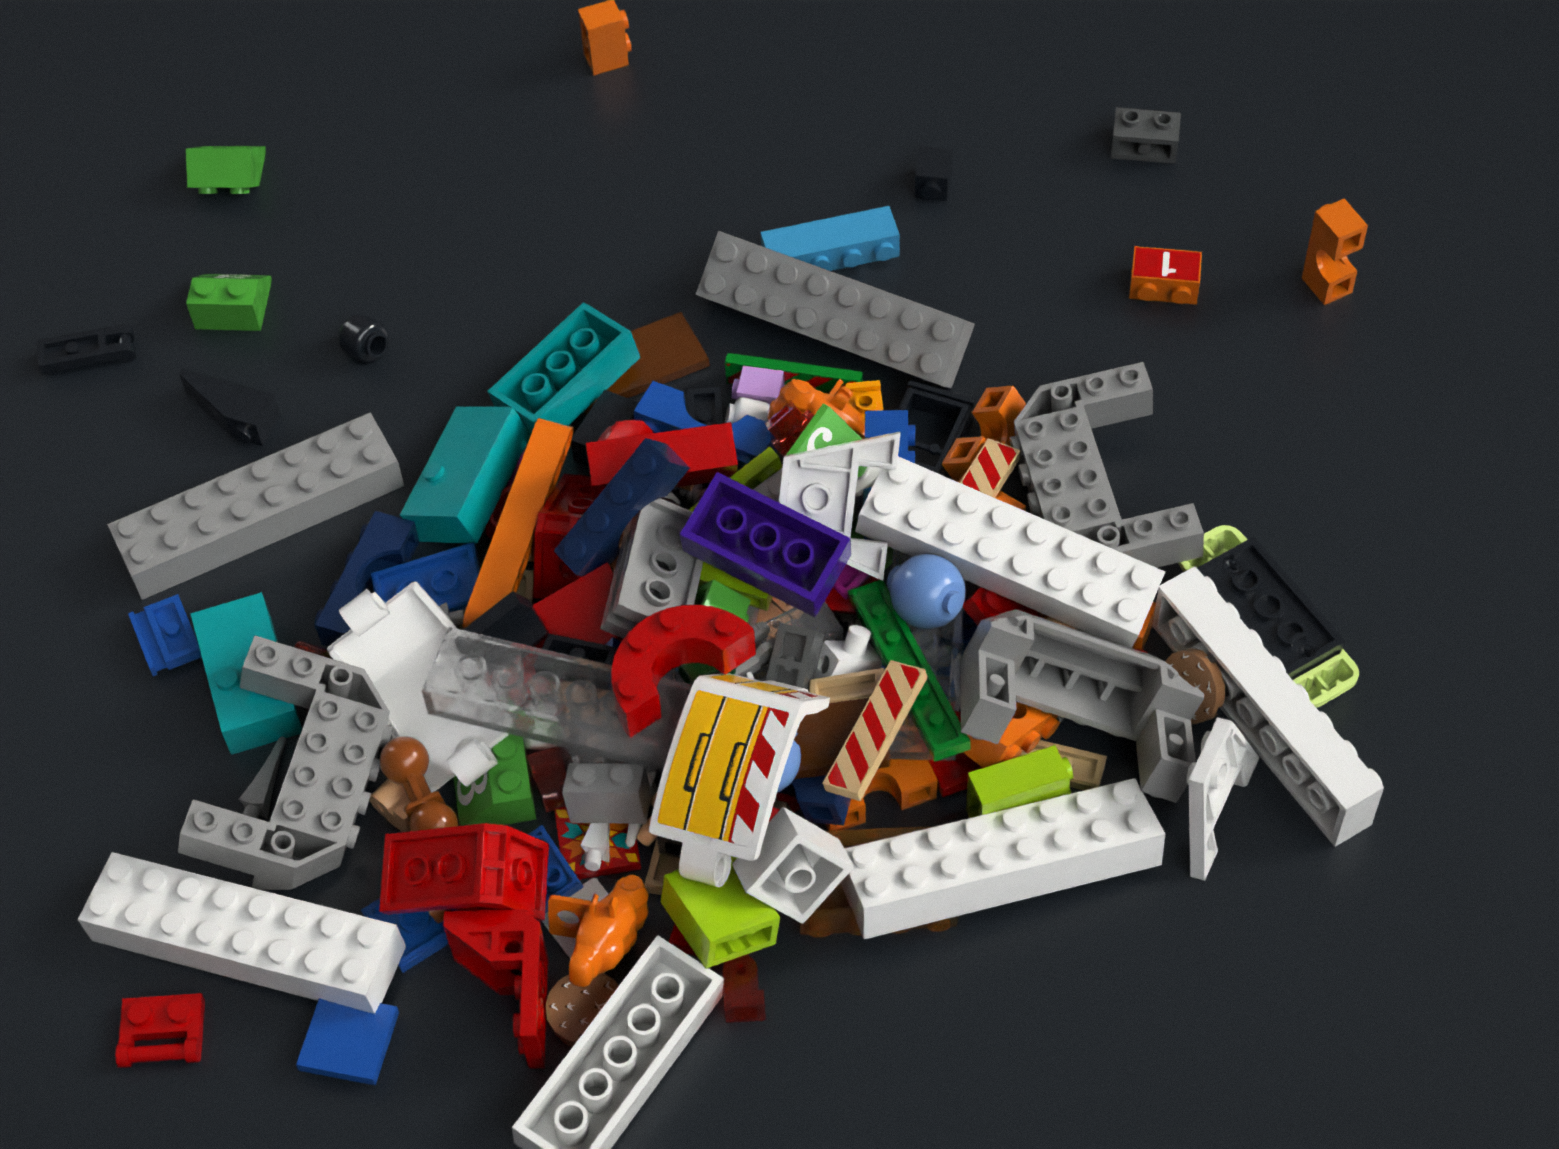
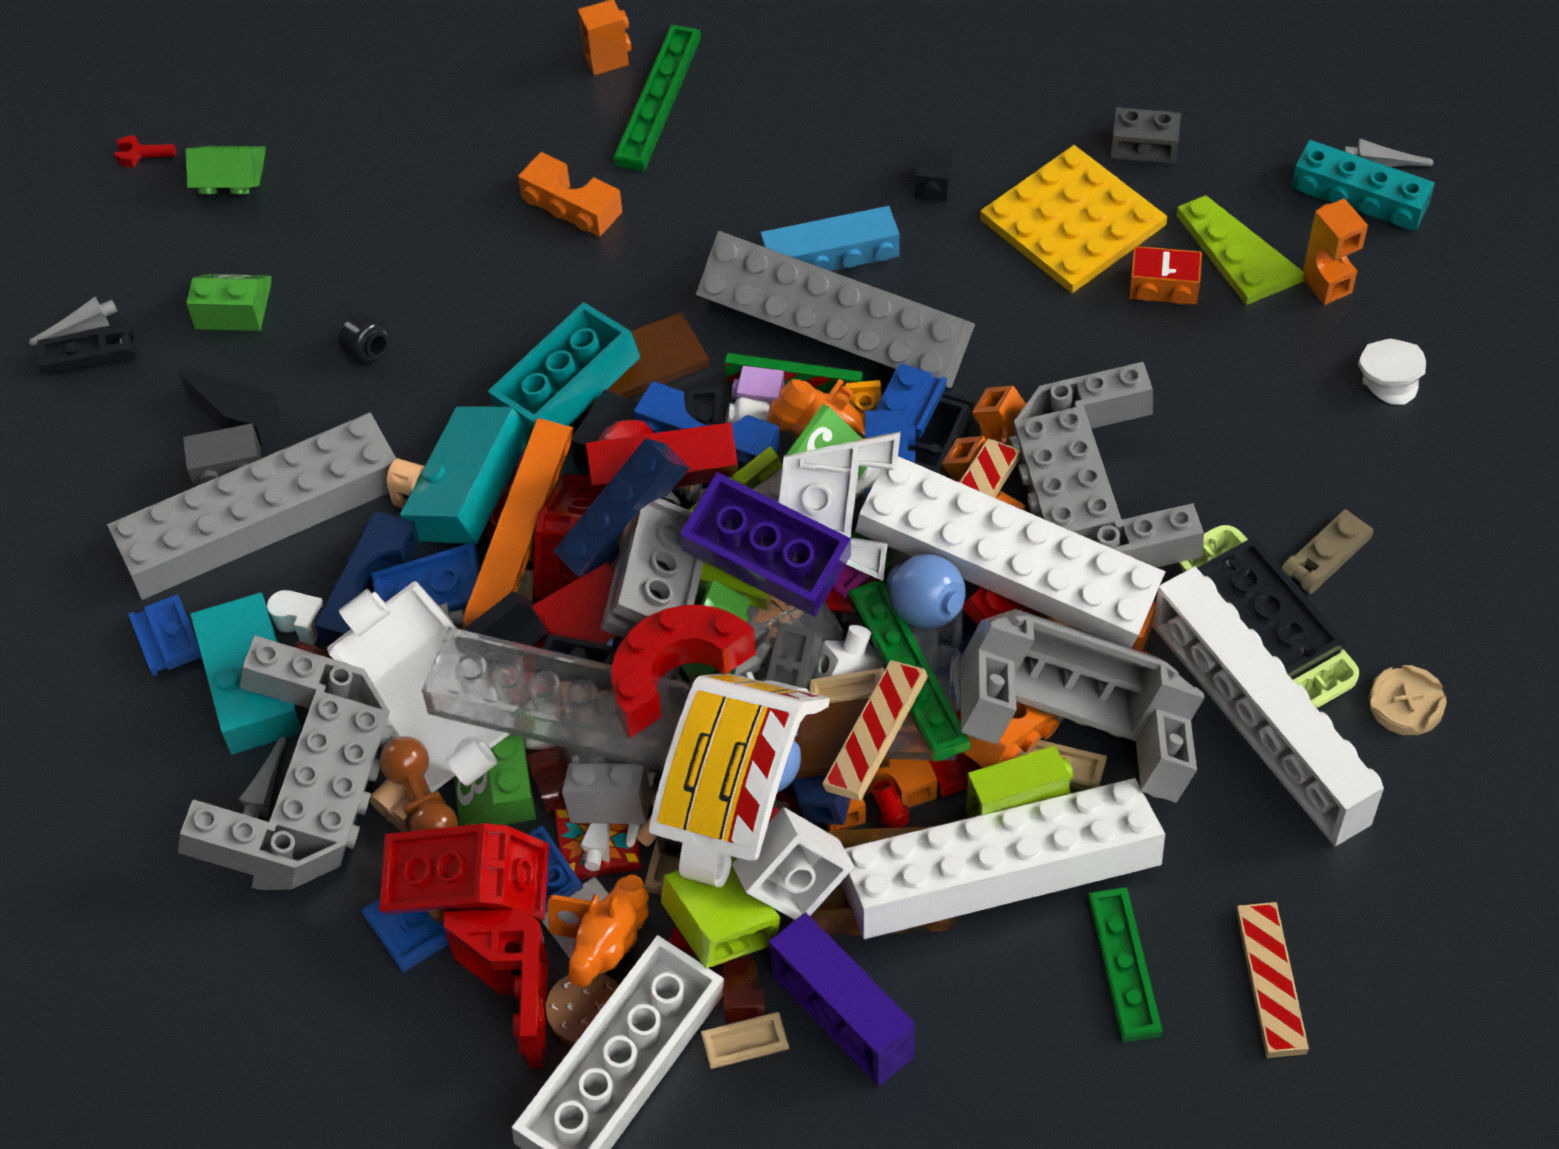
(87, 317): none -> light grey piece
(132, 151): none -> red bar
(161, 1019): red plate -> none
(220, 452): none -> dark grey brick
(243, 933): white brick -> none
(295, 612): none -> white leg
(347, 1041): blue tile -> none
(402, 479): none -> light nougat leg
(589, 207): none -> orange arch
(657, 98): none -> green tile
(744, 1040): none -> tan tile
(785, 424): clear red brick -> none
(842, 999): none -> dark purple brick
(893, 812): none -> red pin
(913, 391): none -> blue plate
(1073, 218): none -> yellow plate
(1124, 965): none -> green tile
(1204, 675): medium nougat tile -> none
(1223, 761): white wing -> none
(1237, 252): none -> lime wing
(1272, 980): none -> tan tile
(1328, 551): none -> dark tan plate
(1356, 179): none -> teal brick
(1386, 155): none -> light grey piece
(1392, 370): none -> white hat
(1407, 700): none -> tan tile

